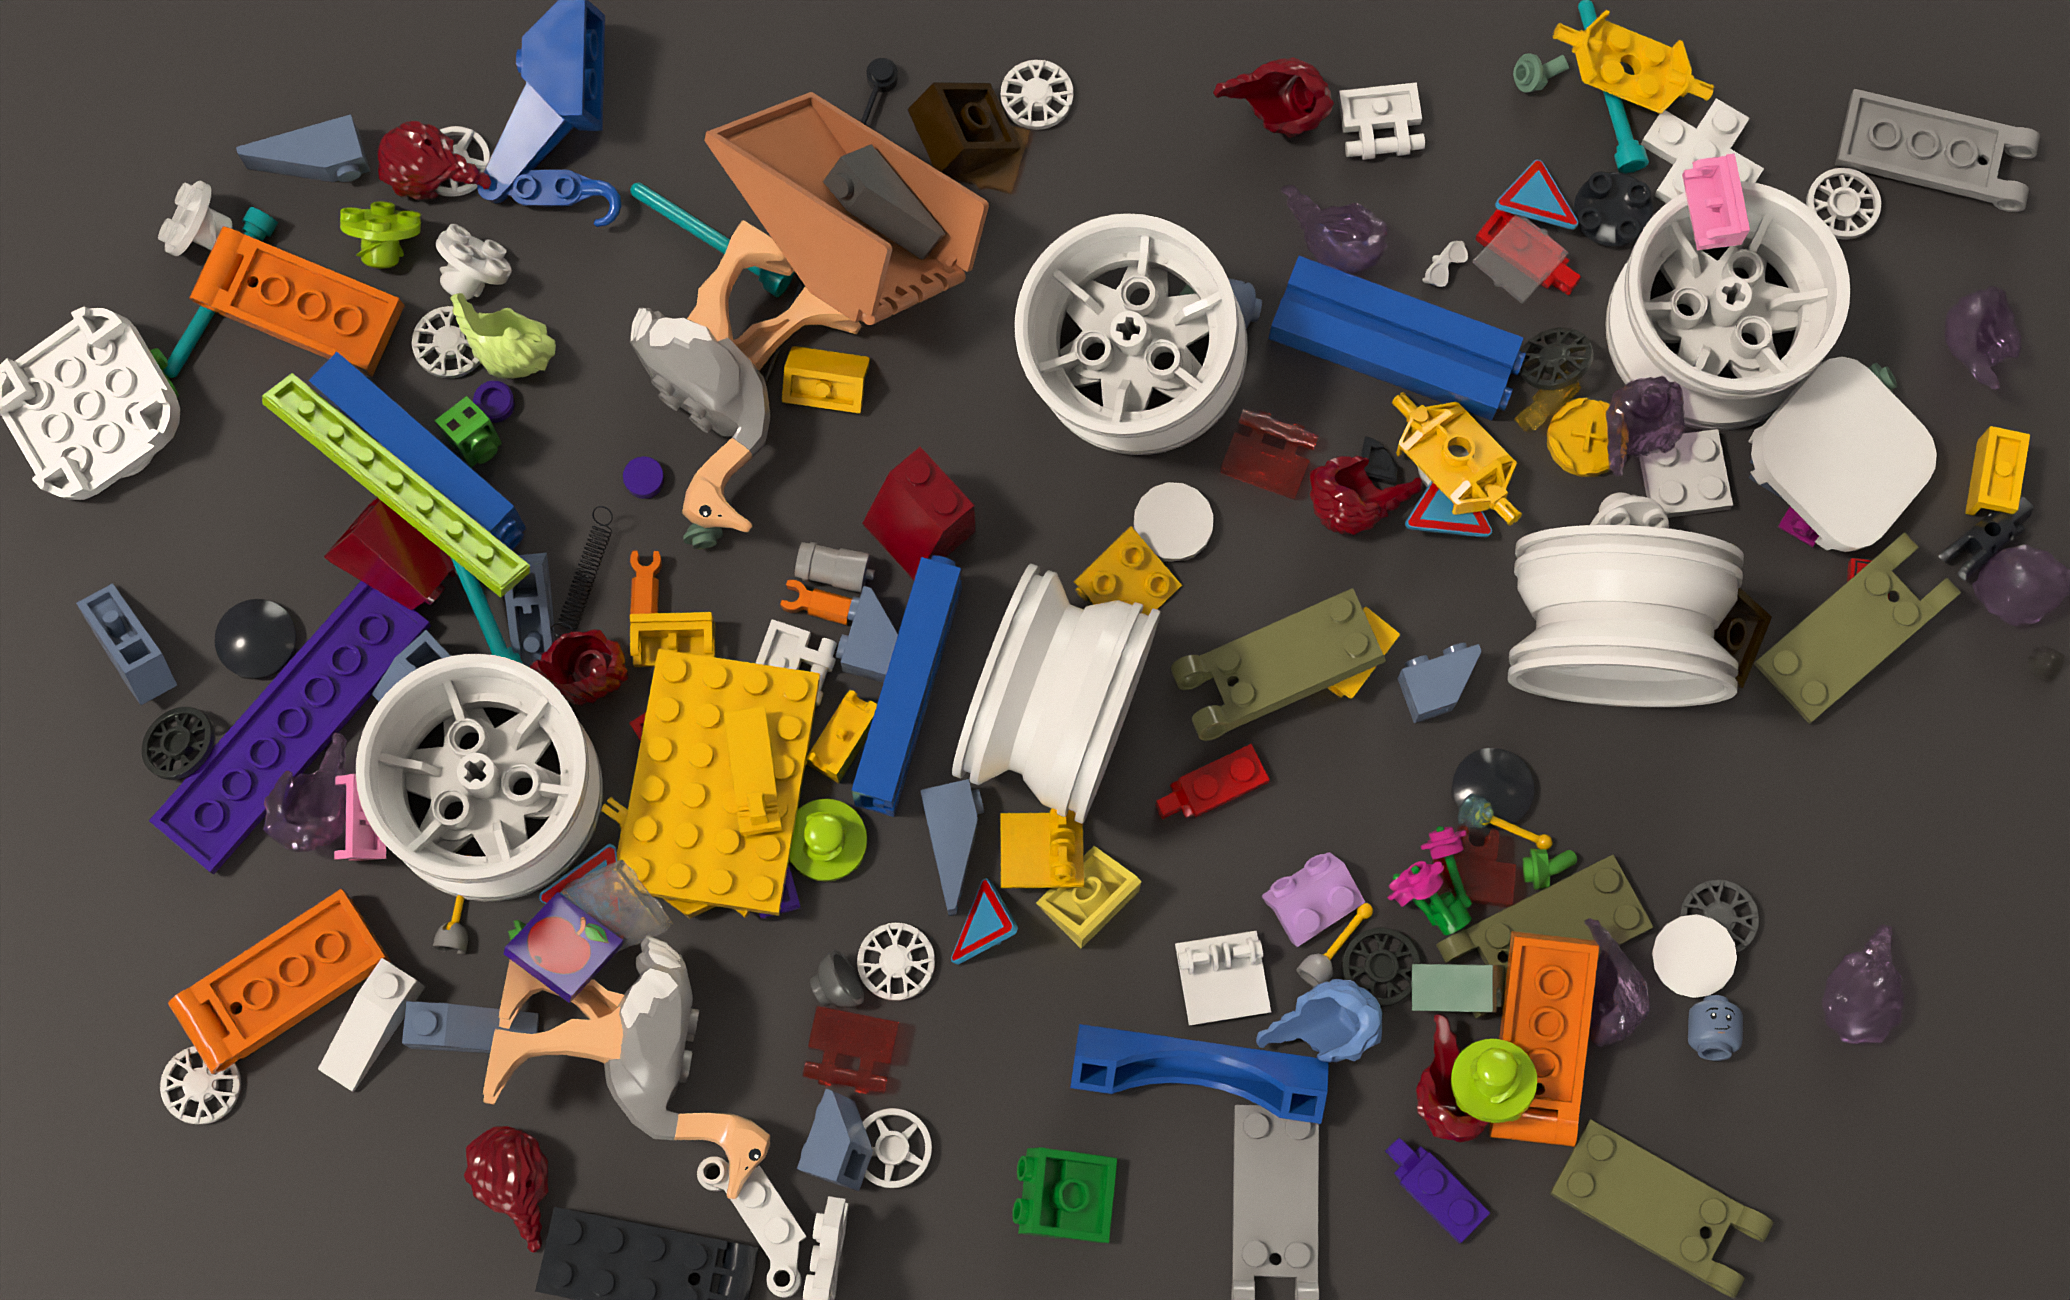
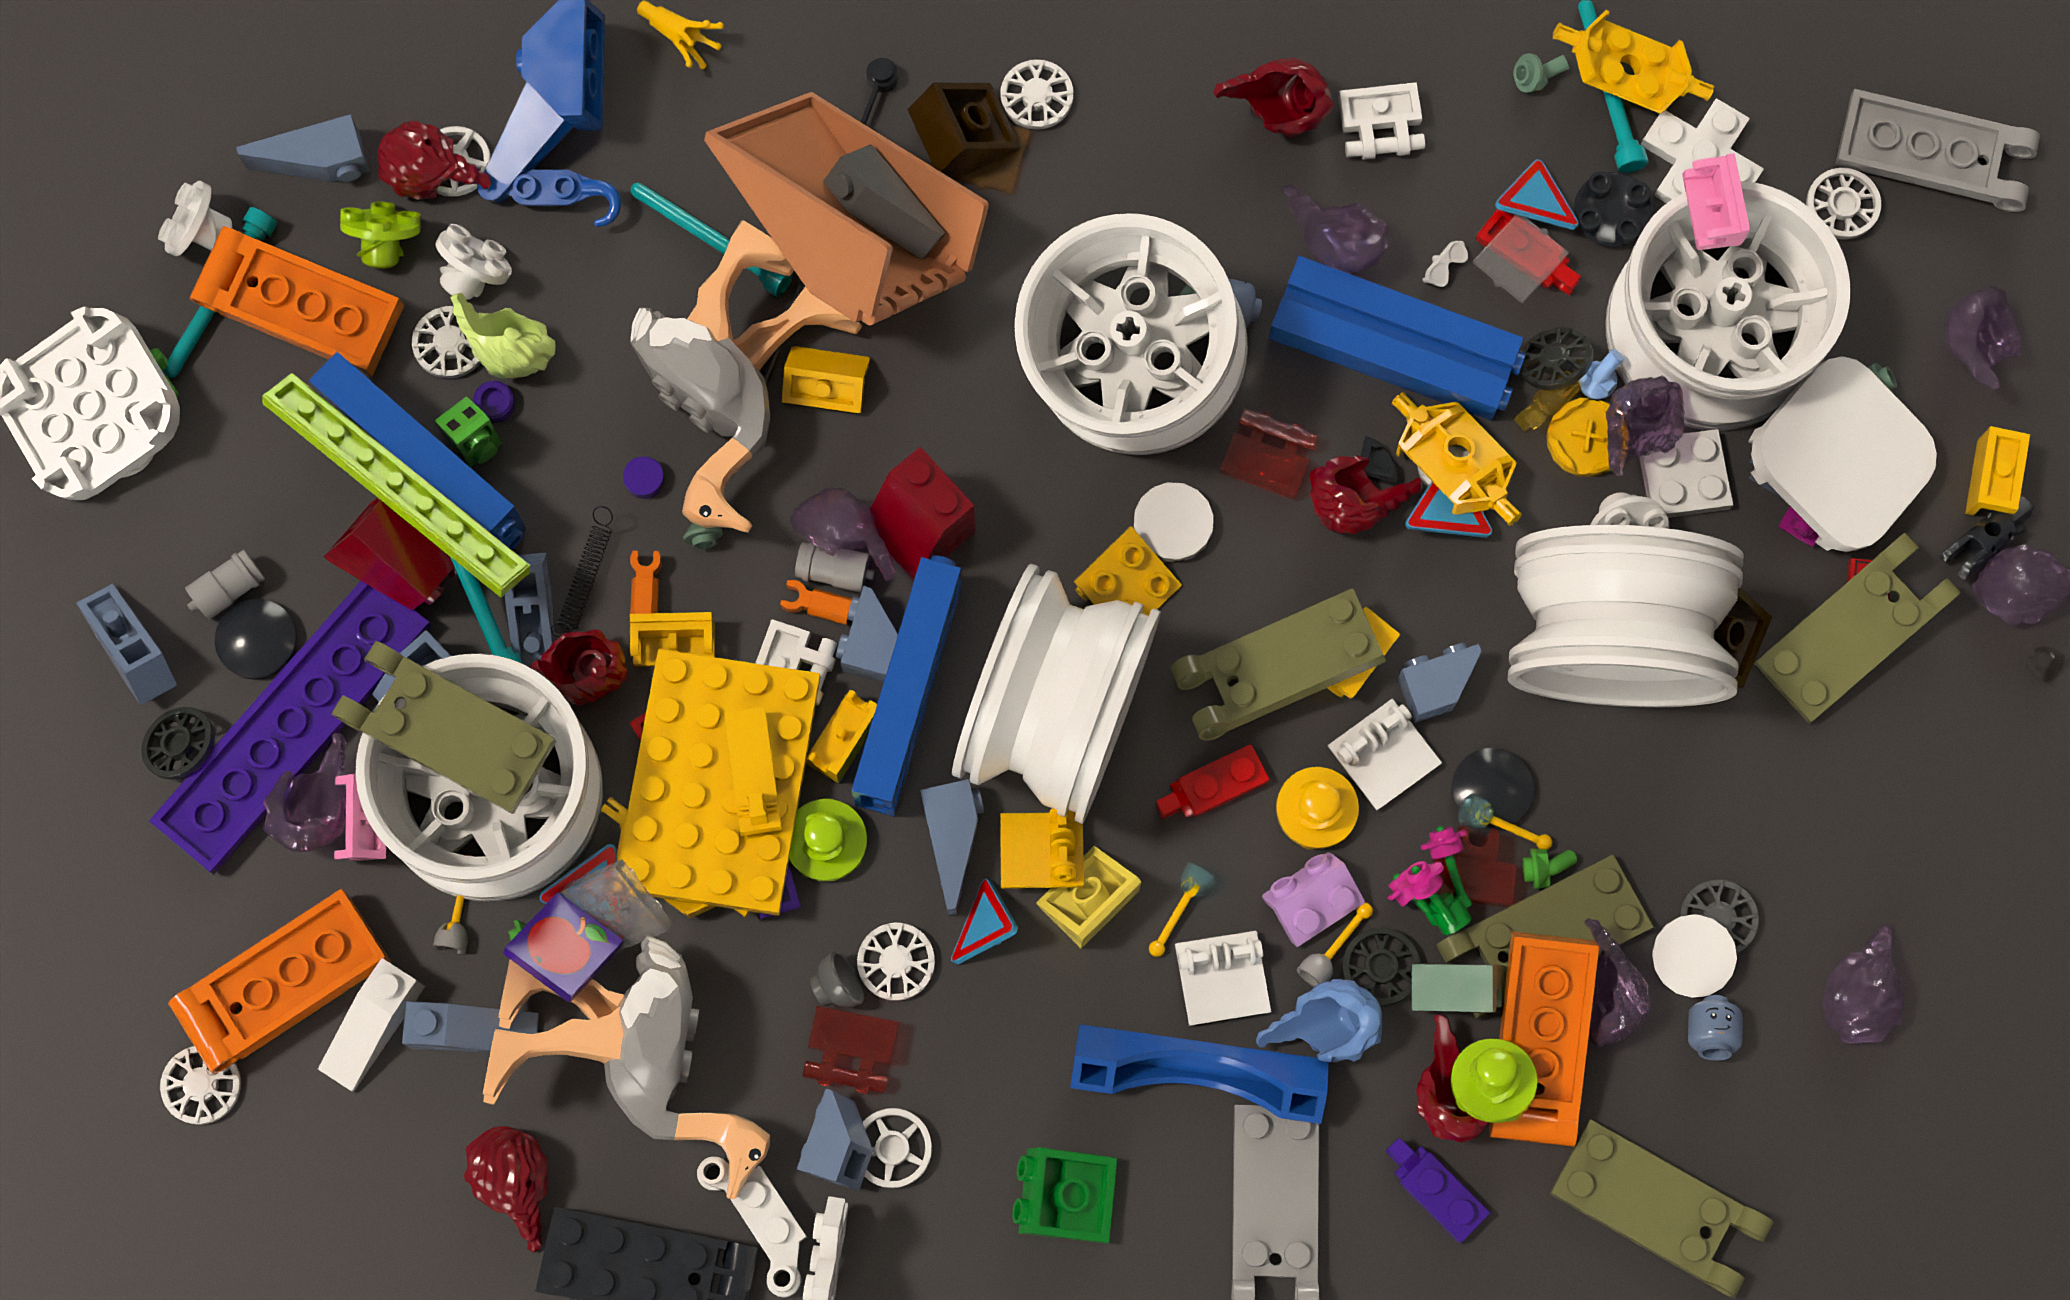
(223, 585): none -> light grey piece
(450, 731): none -> olive hinge
(679, 30): none -> yellow piece
(841, 521): none -> clear purple hair
(1194, 883): none -> hinge
(1317, 808): none -> yellow plate
(1384, 754): none -> white hinge
(1601, 377): none -> light blue plate

